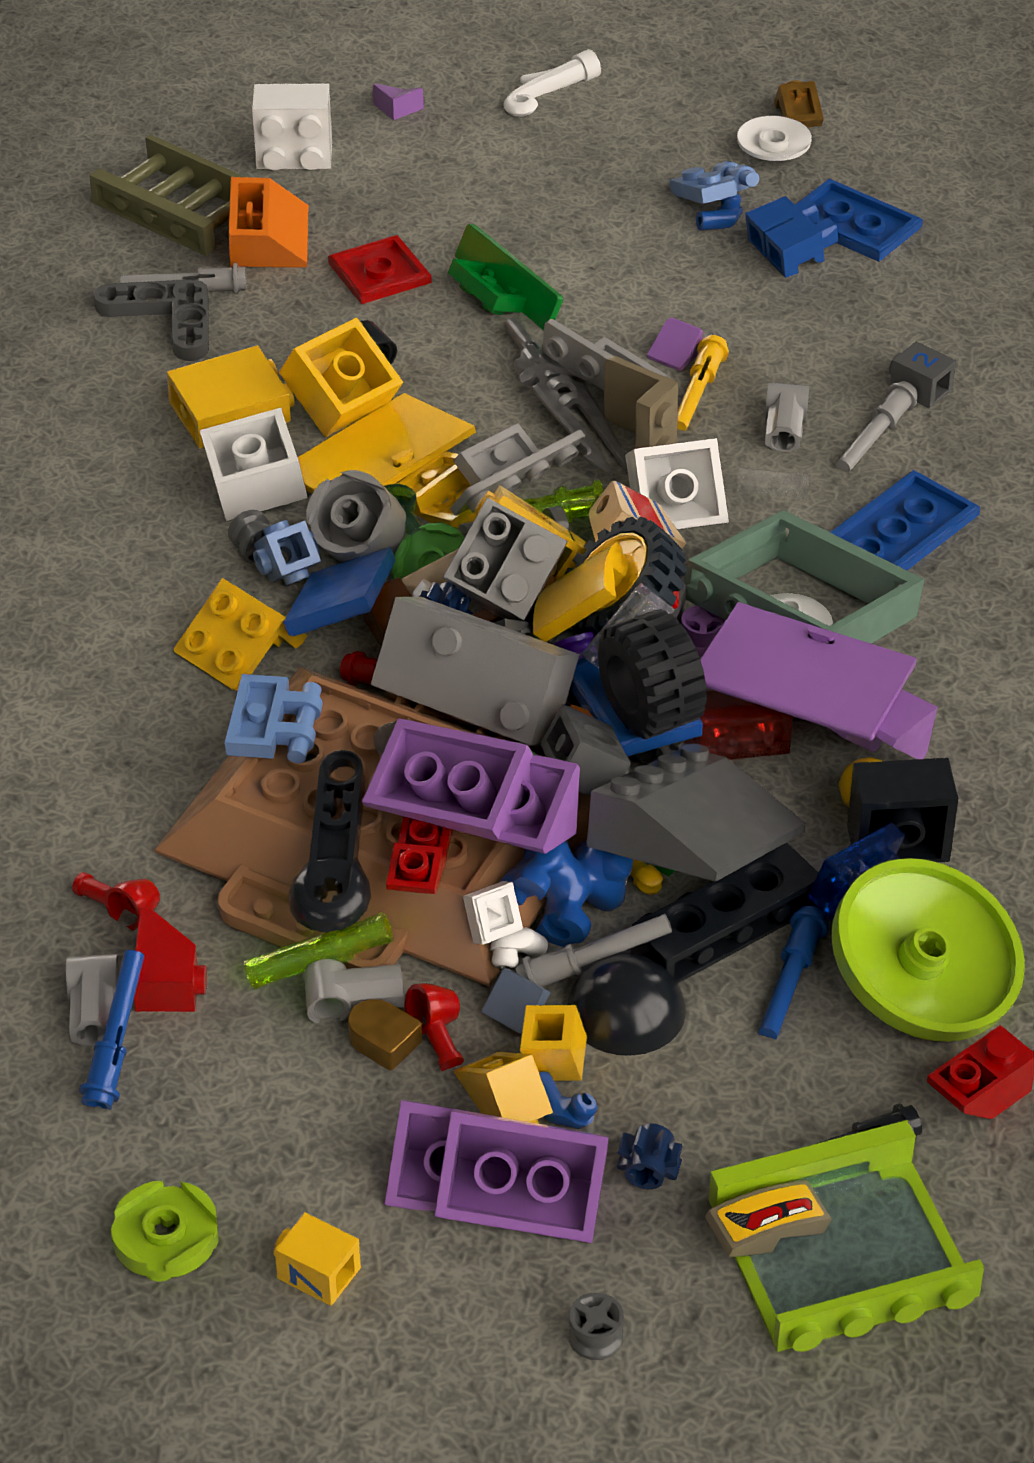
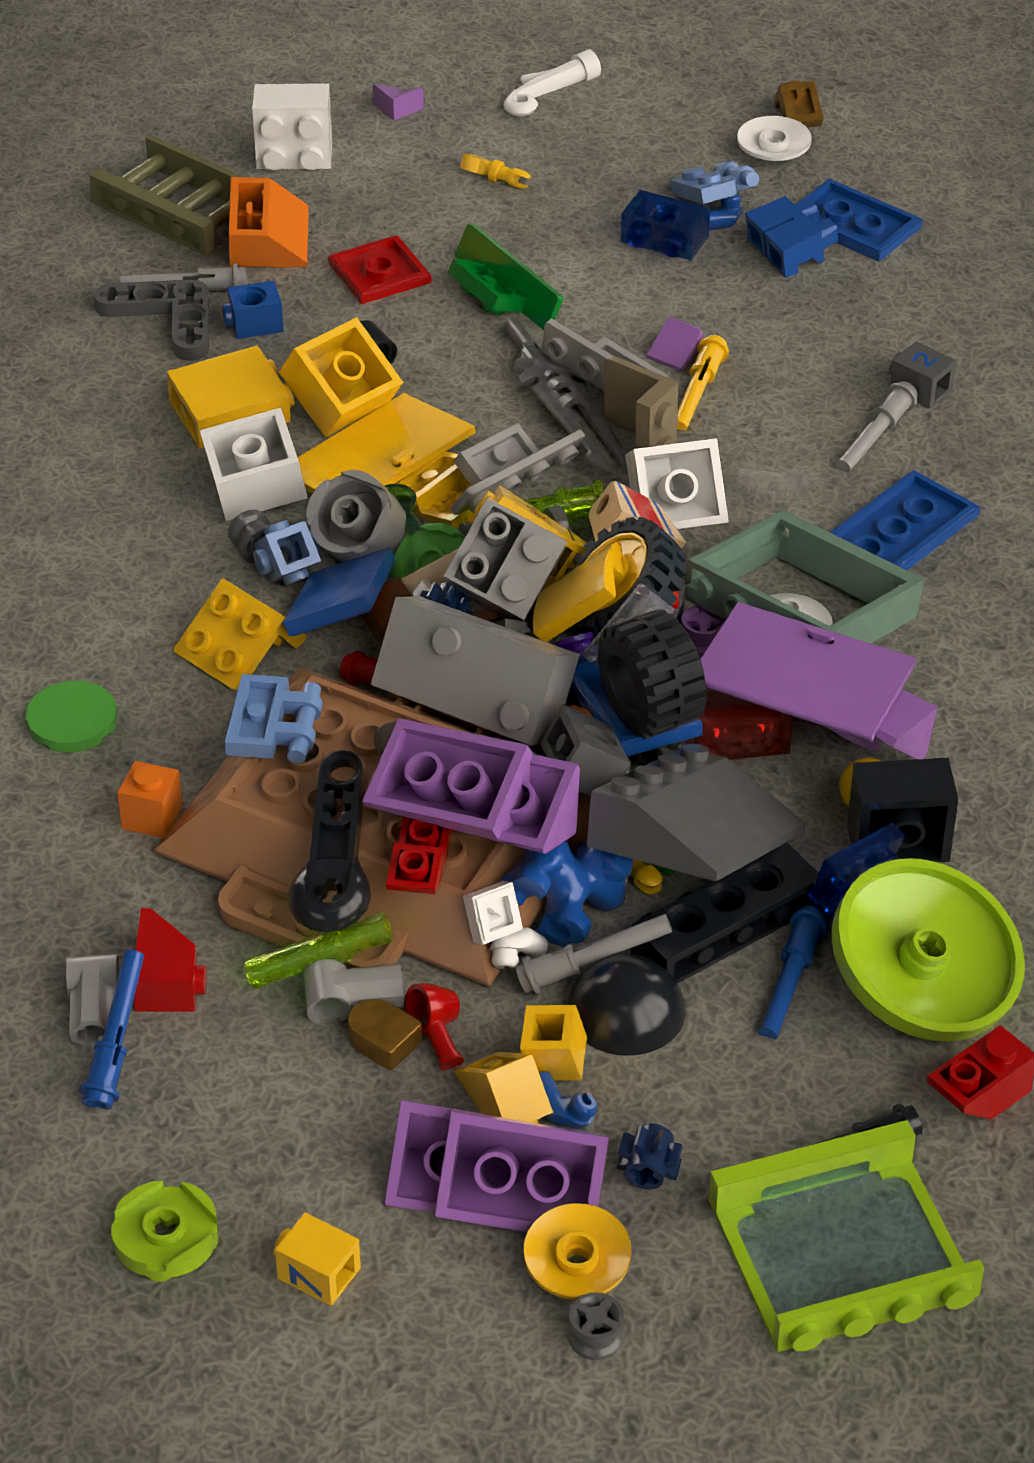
(71, 716): none -> bright green tile
(125, 895): red bar -> none
(150, 799): none -> orange brick
(253, 310): none -> blue brick
(494, 170): none -> yellow piece
(510, 999): sand blue tile -> none
(582, 1232): none -> yellow dish
(665, 225): none -> clear blue brick
(760, 1218): slope -> none
(785, 415): light grey piece -> none

